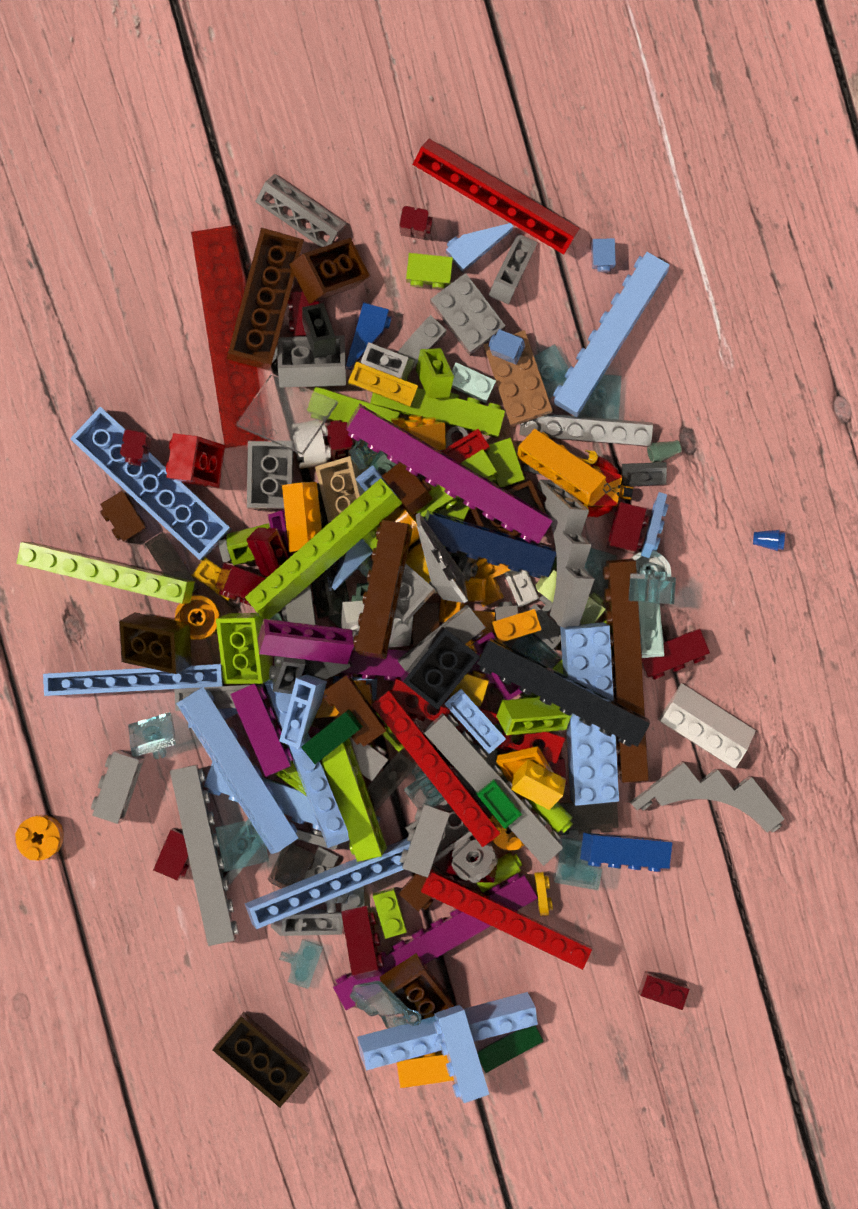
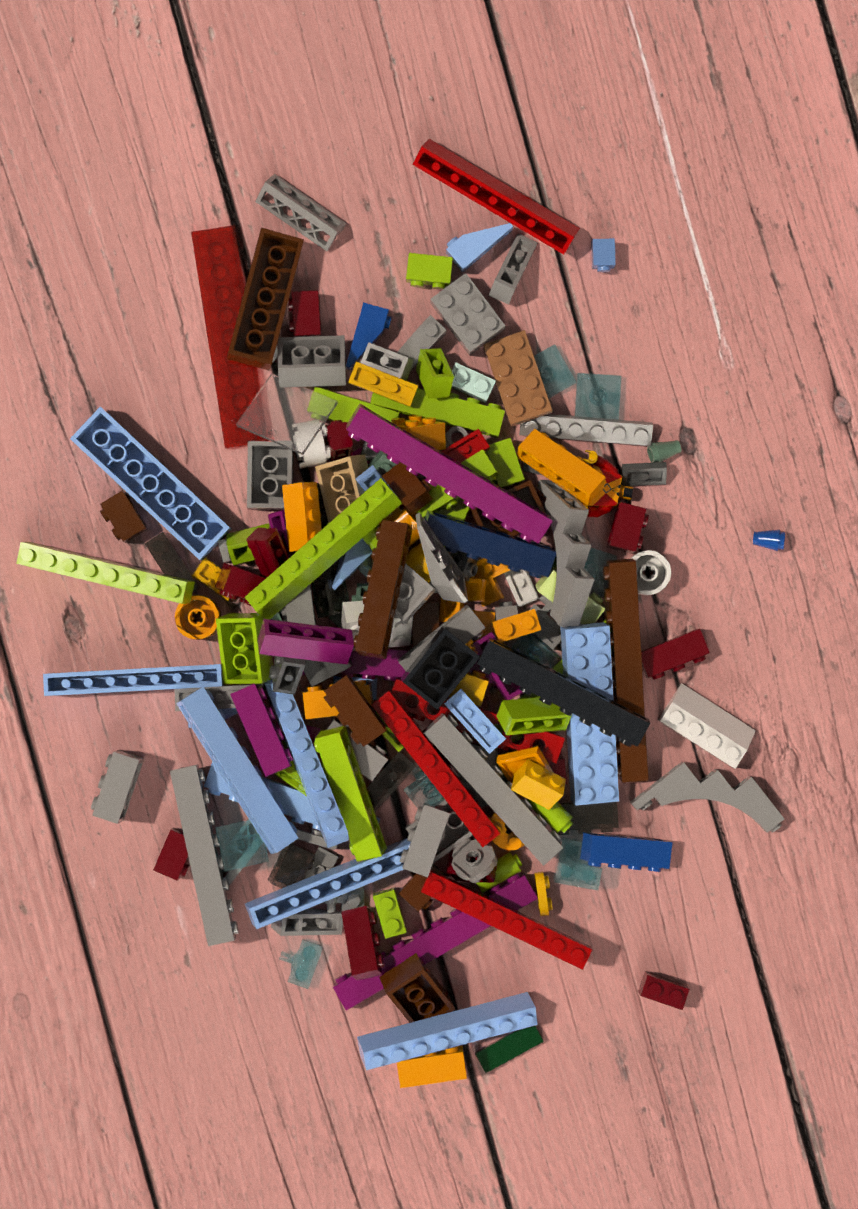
(27, 834): light orange brick -> none
(135, 447): dark red brick -> none
(152, 735): clear light blue tile -> none
(155, 643): dark brown brick -> none
(195, 460): red brick -> none
(261, 1059): dark brown brick -> none
(302, 709): light blue slope -> none
(318, 330): pearl dark grey brick -> none
(329, 270): reddish brown brick -> none
(331, 736): dark green tile -> none
(362, 454): clear light blue plate -> none
(379, 1000): clear light blue piece -> none
(415, 222): dark red brick -> none
(461, 1054): light blue brick -> none
(499, 804): green tile -> none
(506, 346): medium blue brick -> none
(611, 334): light blue brick -> none
(650, 630): light aqua tile -> none
(652, 588): clear light blue brick -> none
(655, 525): light blue plate -> none

